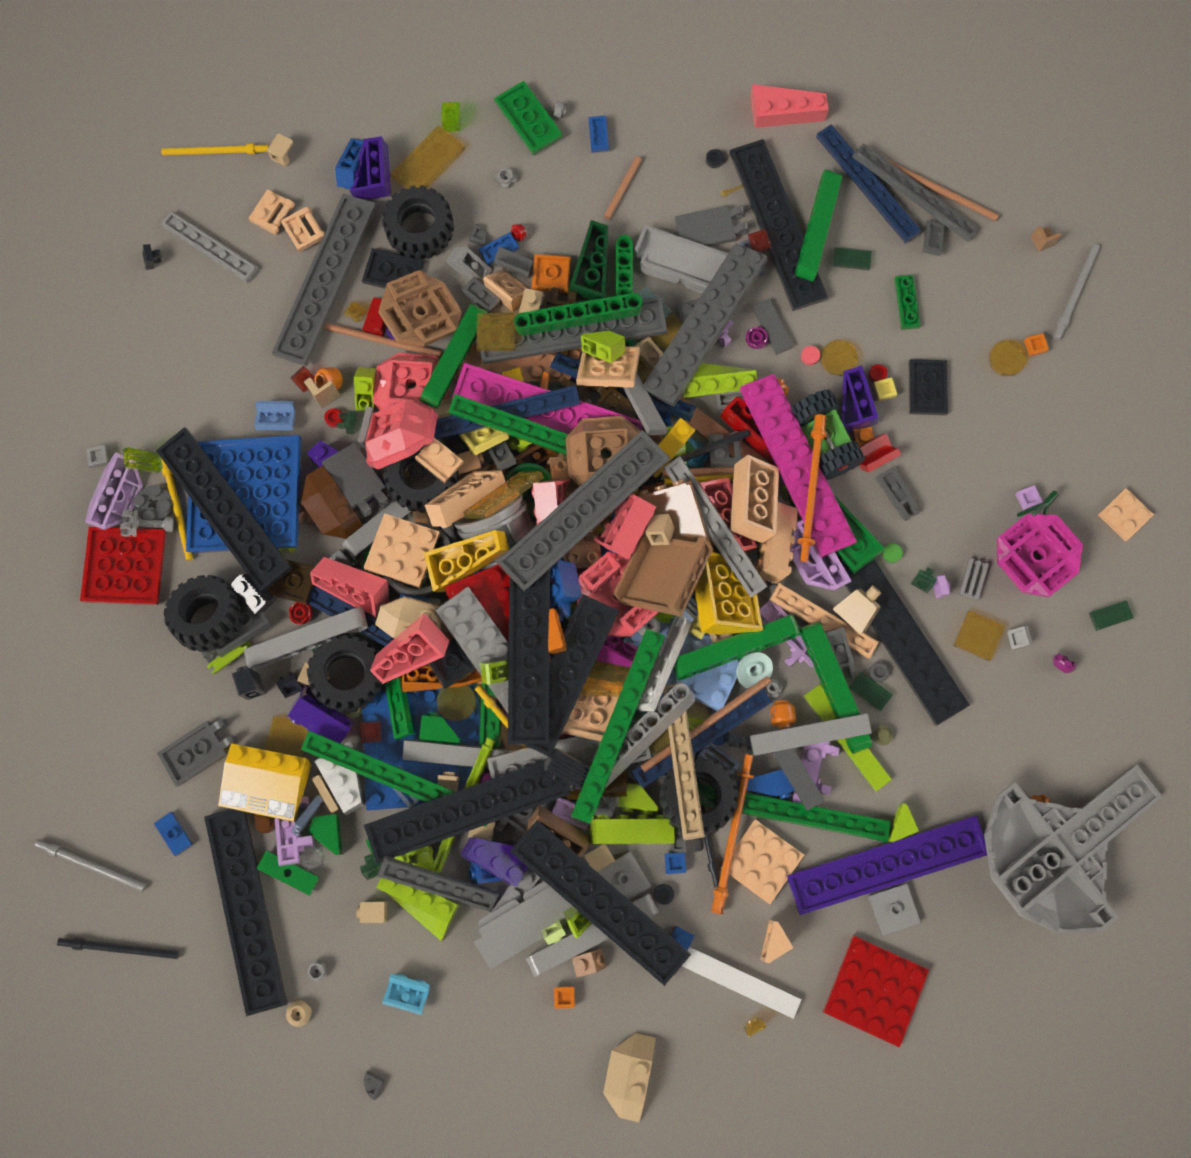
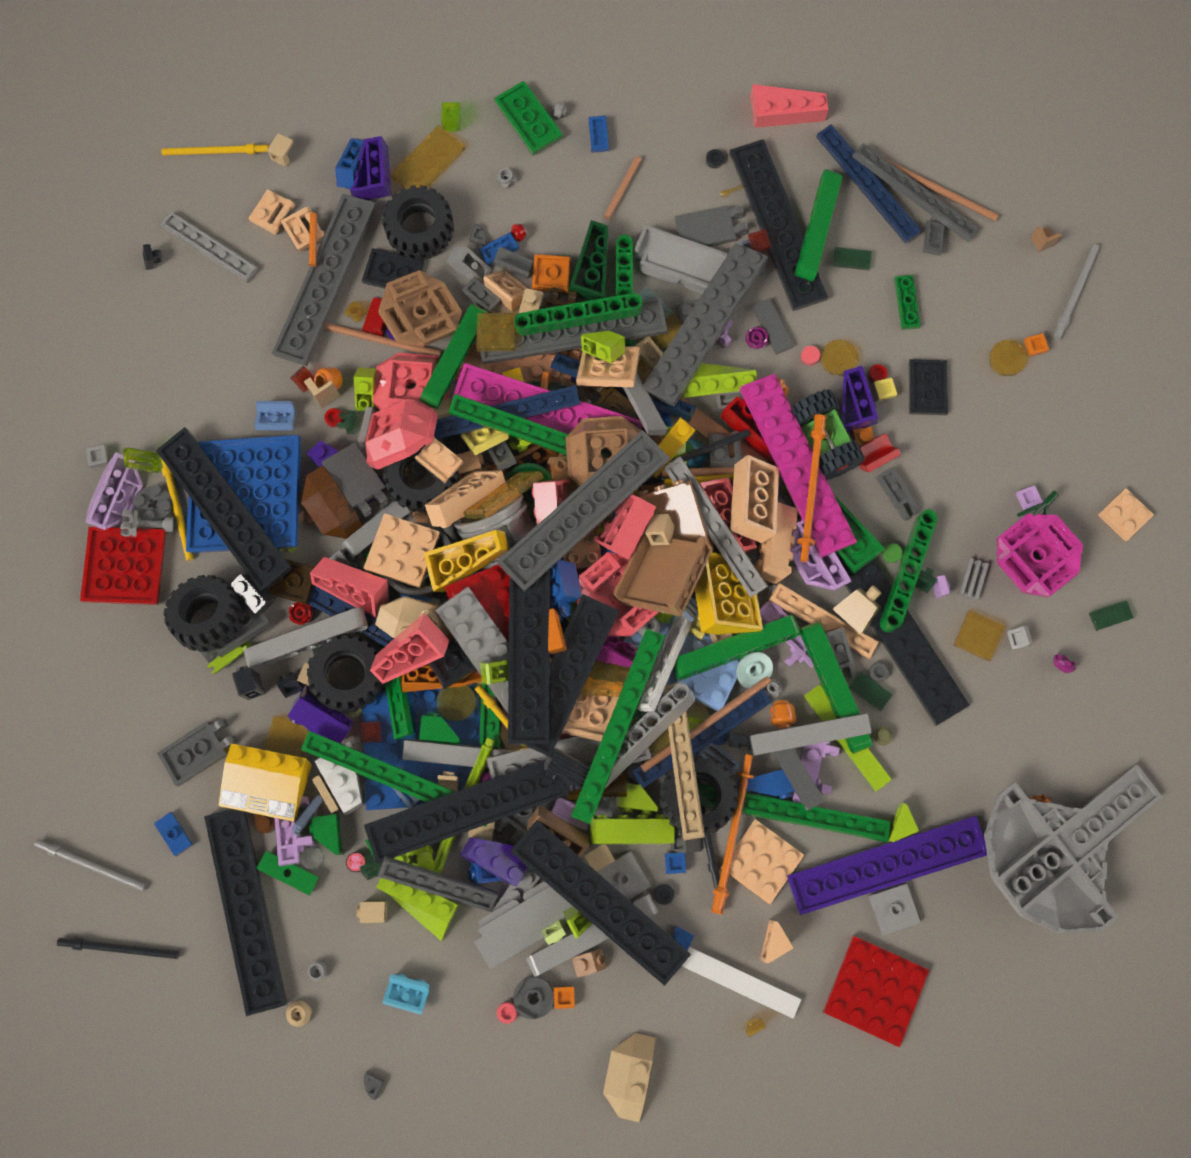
(313, 239): none -> orange bar
(354, 861): none -> tile
(507, 1012): none -> coral tile
(545, 996): none -> dark grey plate
(905, 578): none -> green beam

